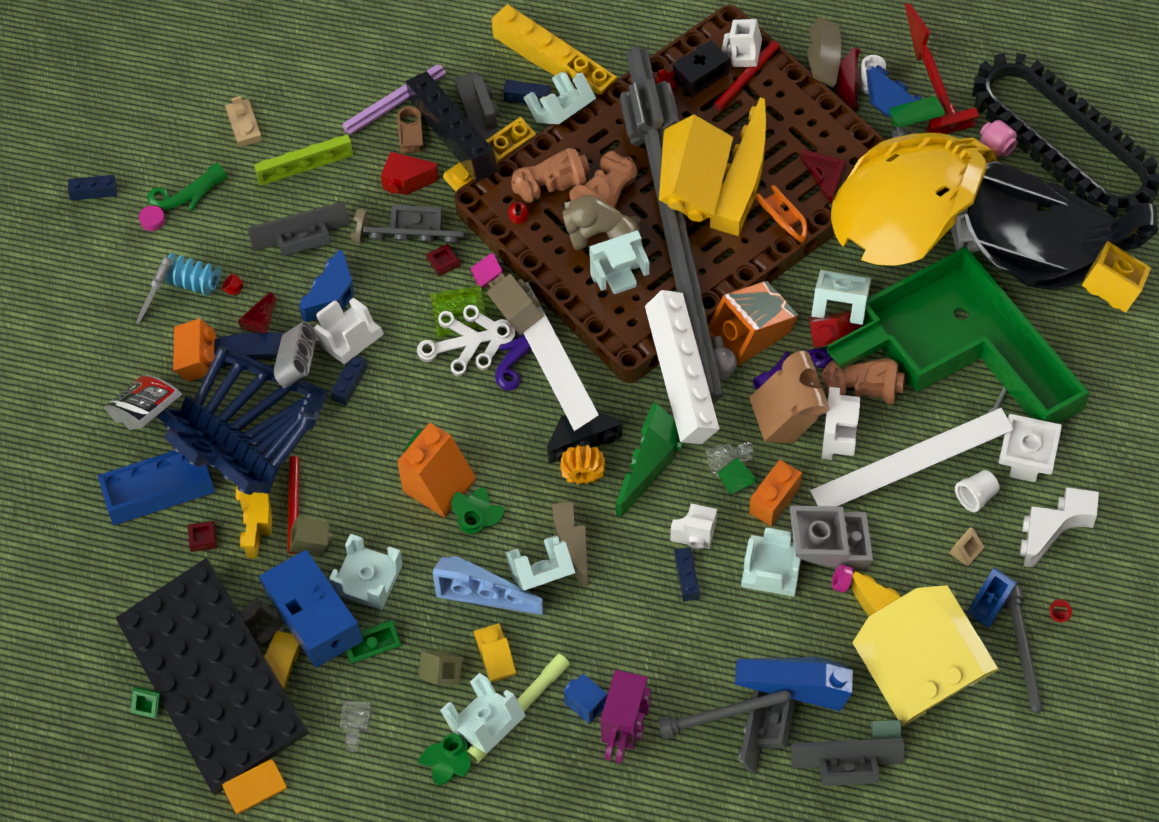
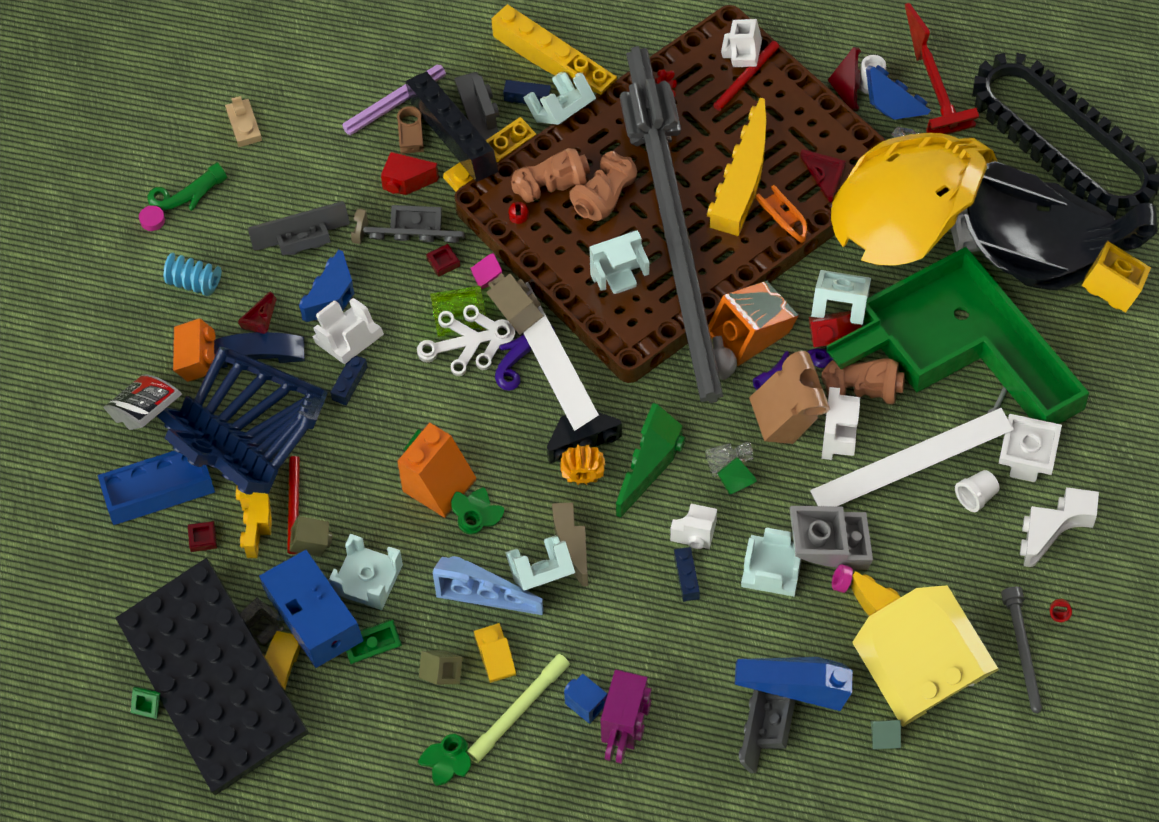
(92, 187): dark blue piece -> none
(156, 284): light grey piece -> none
(232, 285): red hinge -> none
(254, 786): light orange slope -> none
(295, 354): light grey beam -> none
(303, 159): lime plate -> none
(355, 719): clear plate -> none
(486, 717): light aqua panel -> none
(592, 216): dark tan animal -> none
(671, 726): dark grey piece -> none
(681, 367): white brick -> none
(693, 167): yellow slope -> none
(701, 68): black brick -> none
(775, 493): orange brick -> none
(825, 51): dark tan slope -> none
(848, 760): dark grey bracket -> none
(916, 112): green slope -> none
(967, 547): tan slope -> none
(991, 597): blue slope -> none
(999, 138): bright pink head -> none

